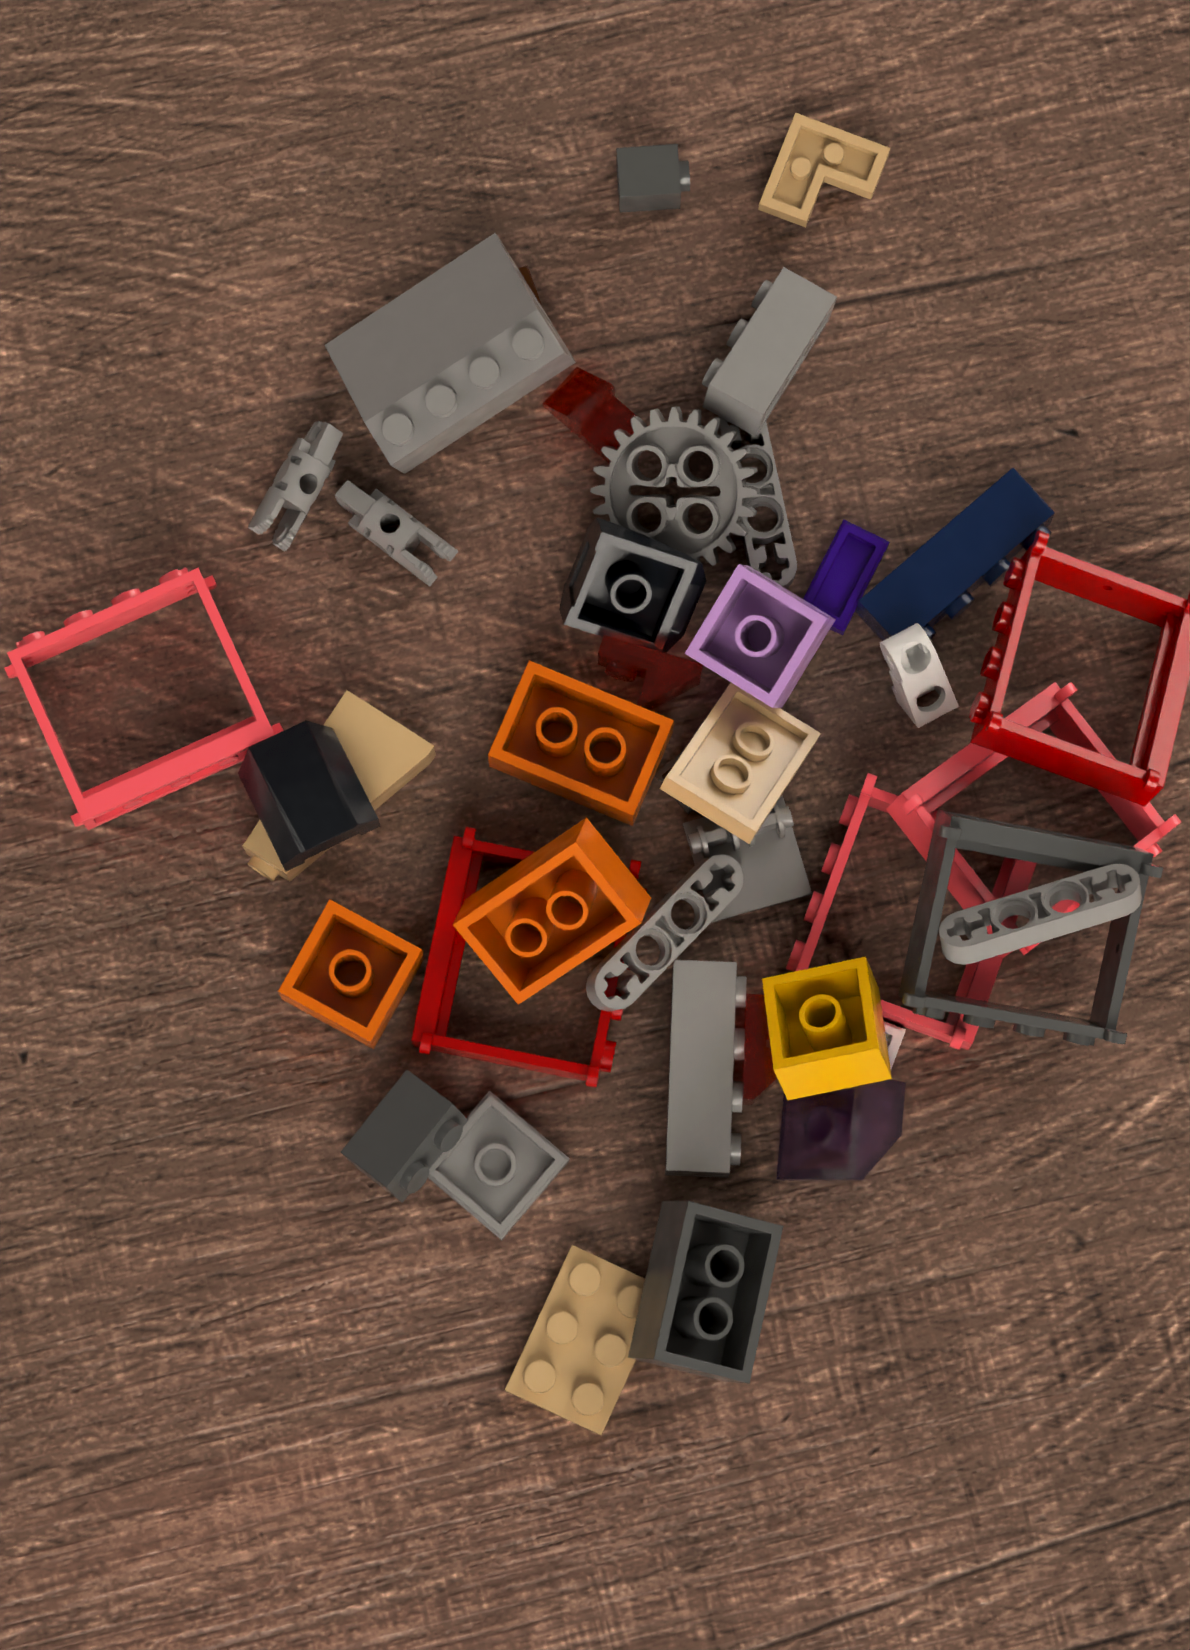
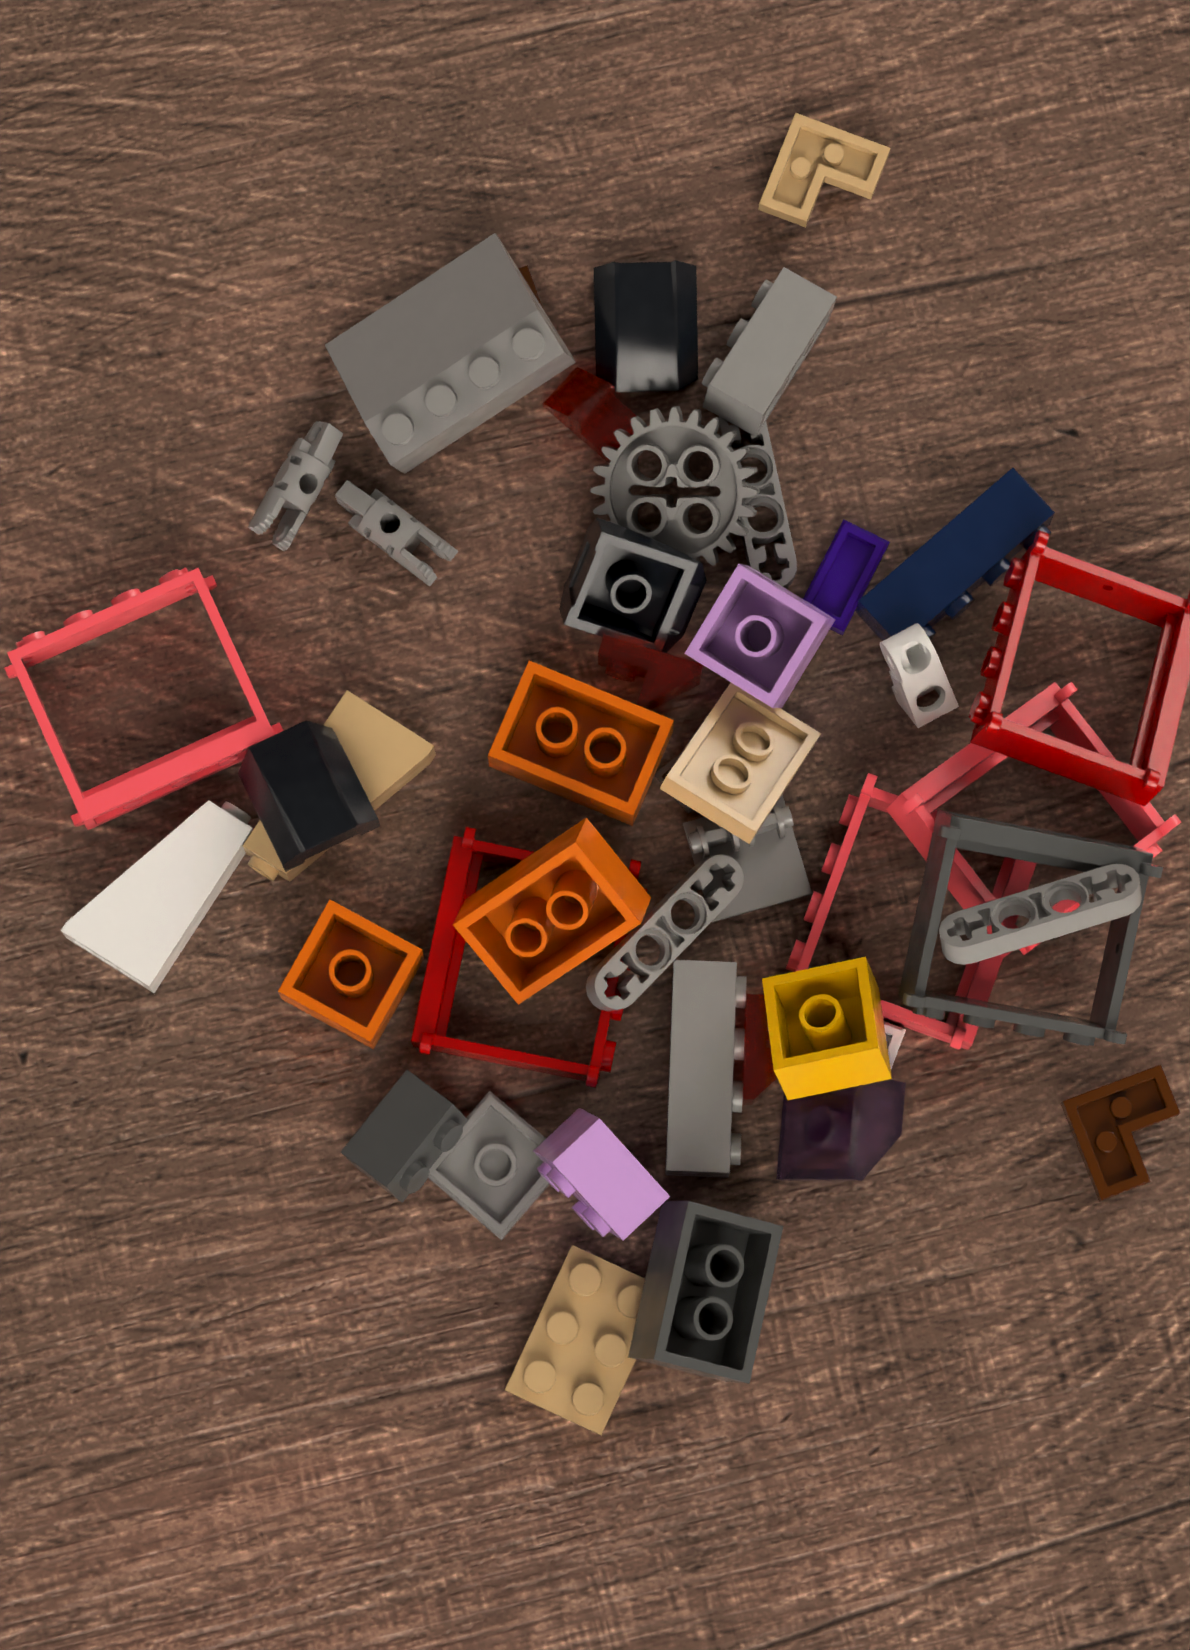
(163, 897): none -> white slope
(601, 1173): none -> lavender brick
(646, 325): none -> black slope
(651, 178): dark grey brick -> none
(1104, 1127): none -> reddish brown plate

